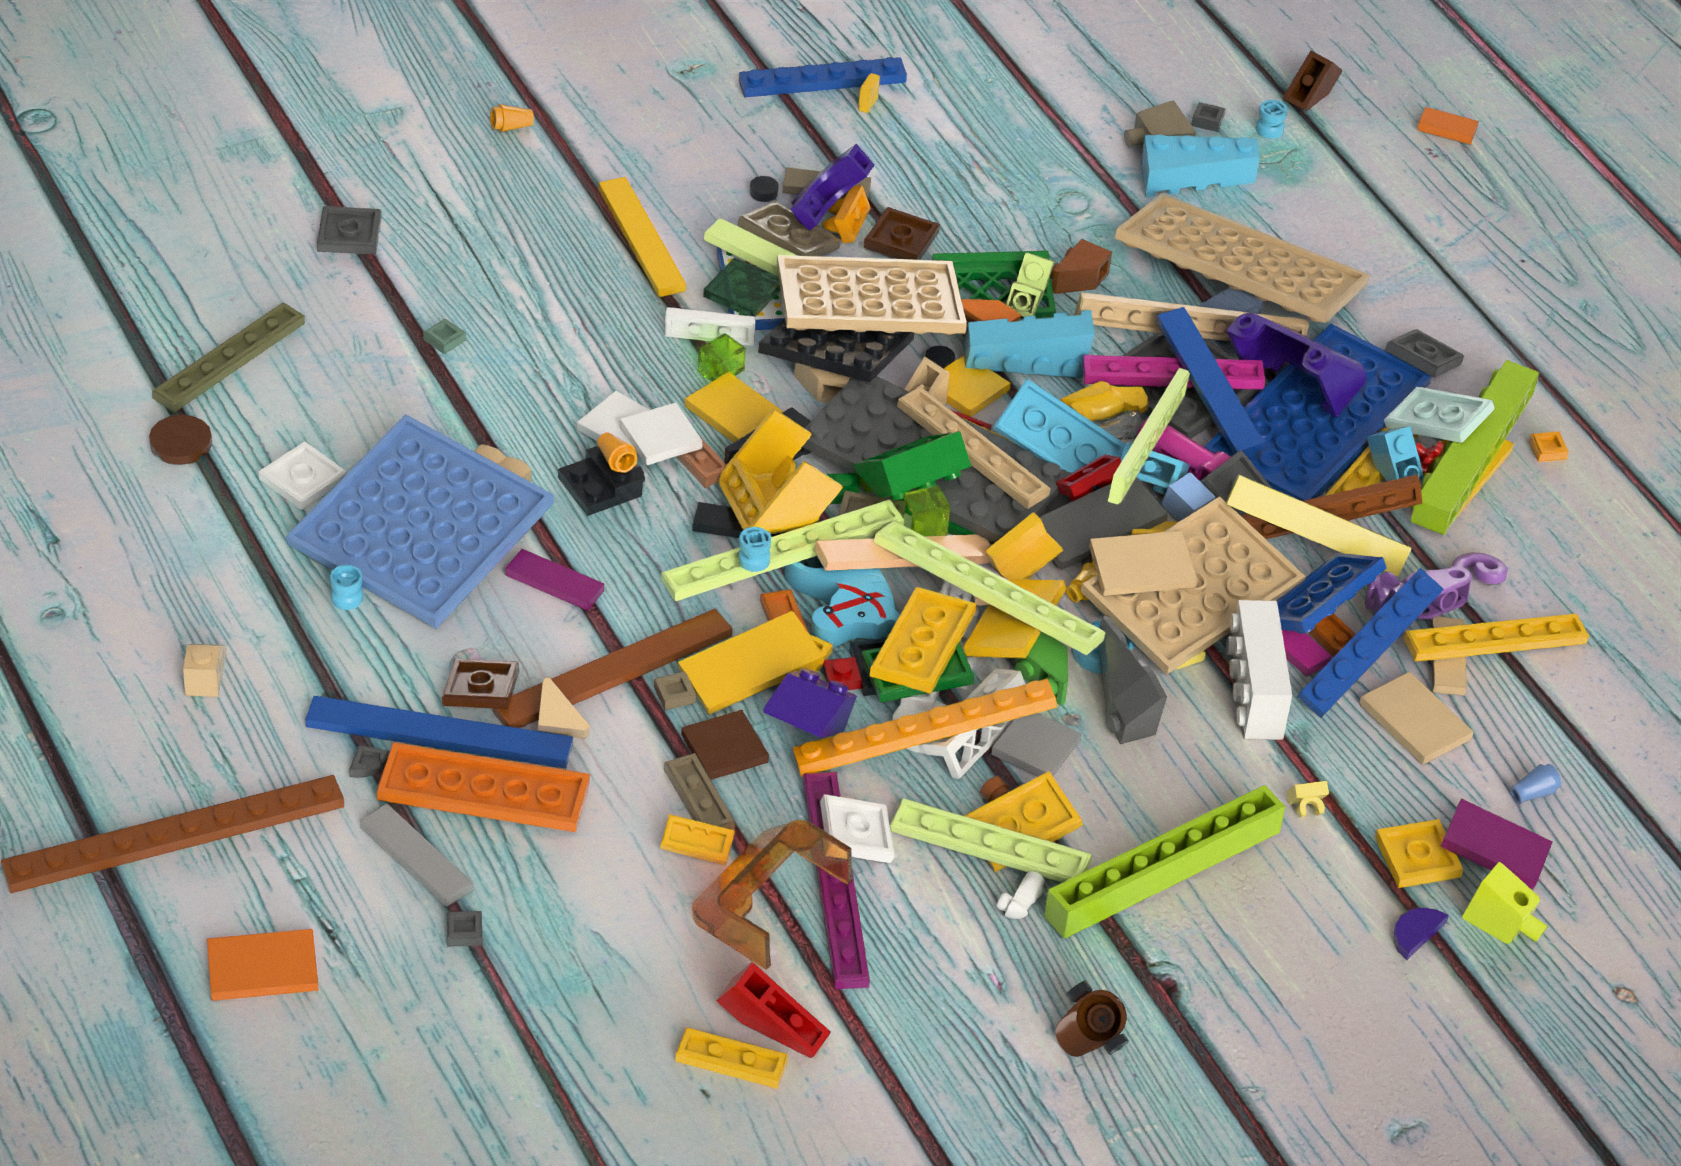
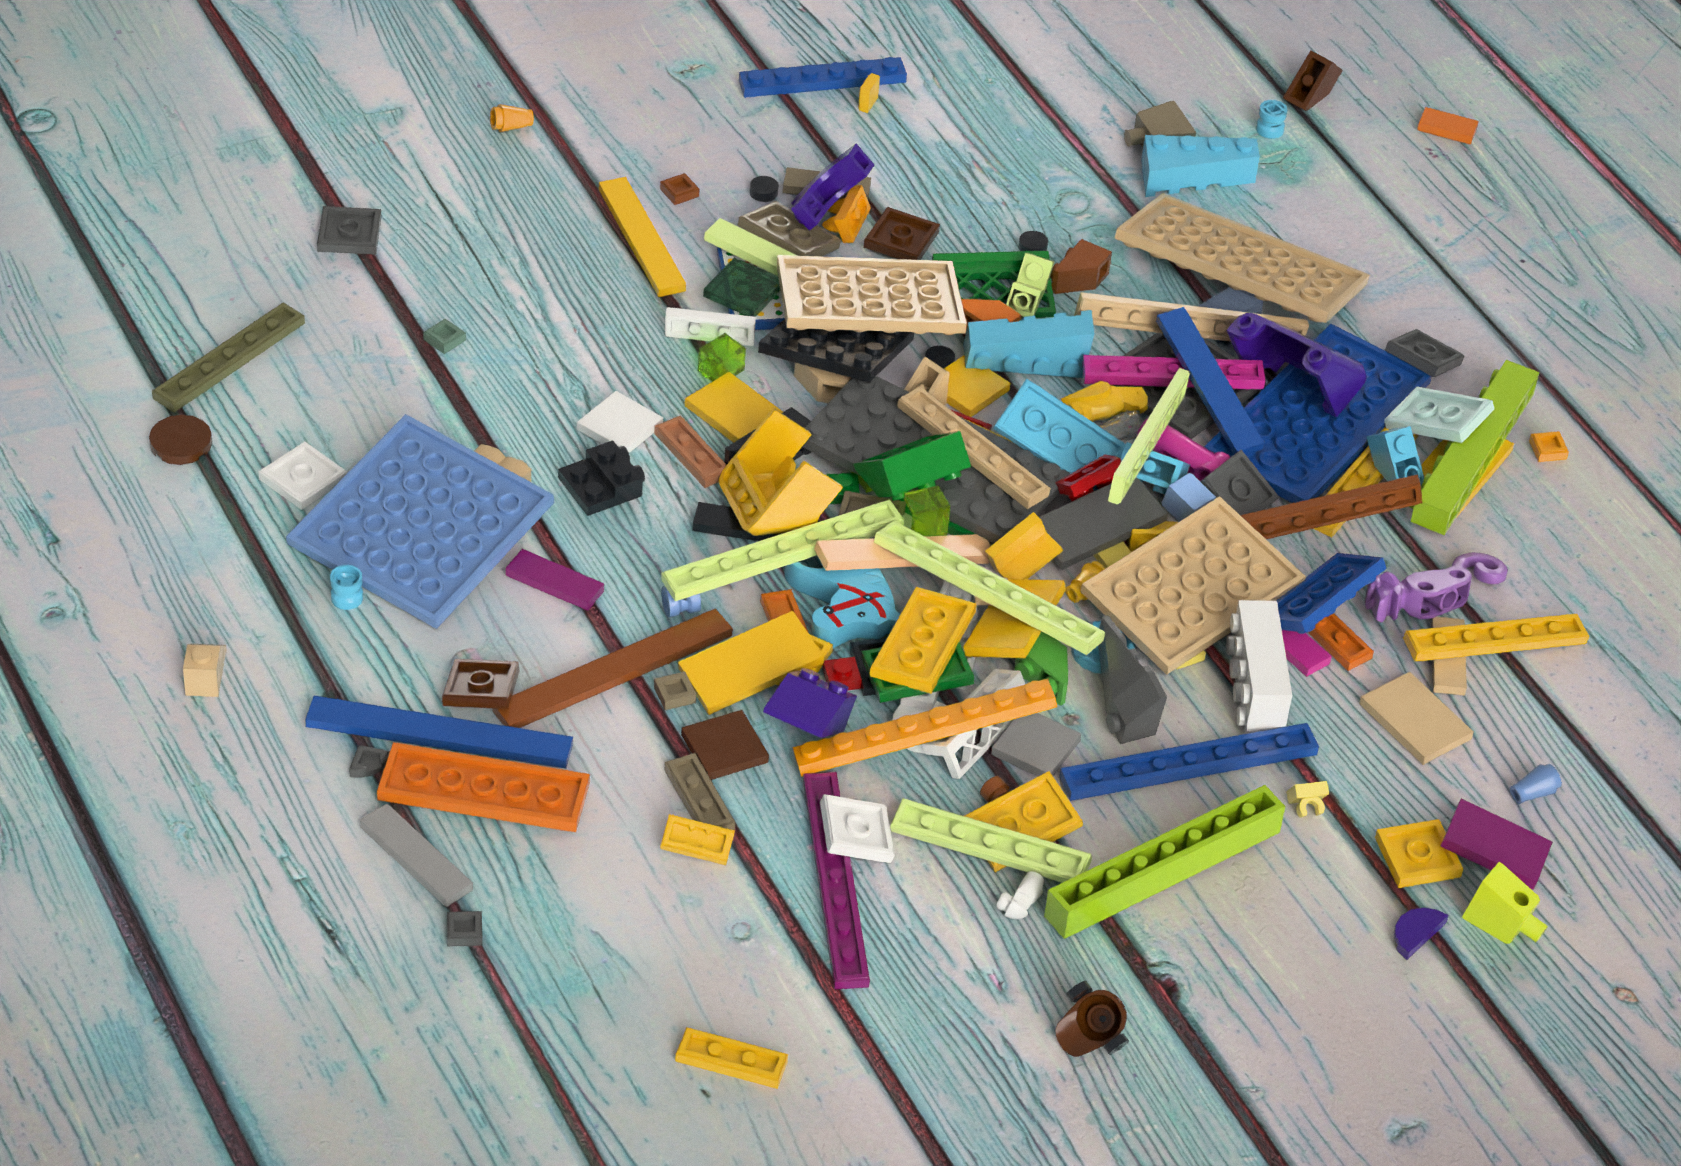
(171, 833): dark orange plate -> none
(262, 964): orange tile -> none
(558, 714): tan slope -> none
(617, 452): light orange cone -> none
(661, 433): white tile -> none
(673, 608): none -> medium blue wheel
(679, 189): none -> dark orange tile
(729, 897): clear orange windscreen -> none
(754, 549): medium azure wheel -> none
(772, 1012): red slope -> none
(1033, 241): none -> black tile
(1142, 563): tan tile -> none
(1188, 761): none -> blue plate
(1208, 116): dark grey tile -> none
(1315, 523): light yellow tile -> none
(1370, 643): blue plate -> none
(1427, 455): red plant -> none

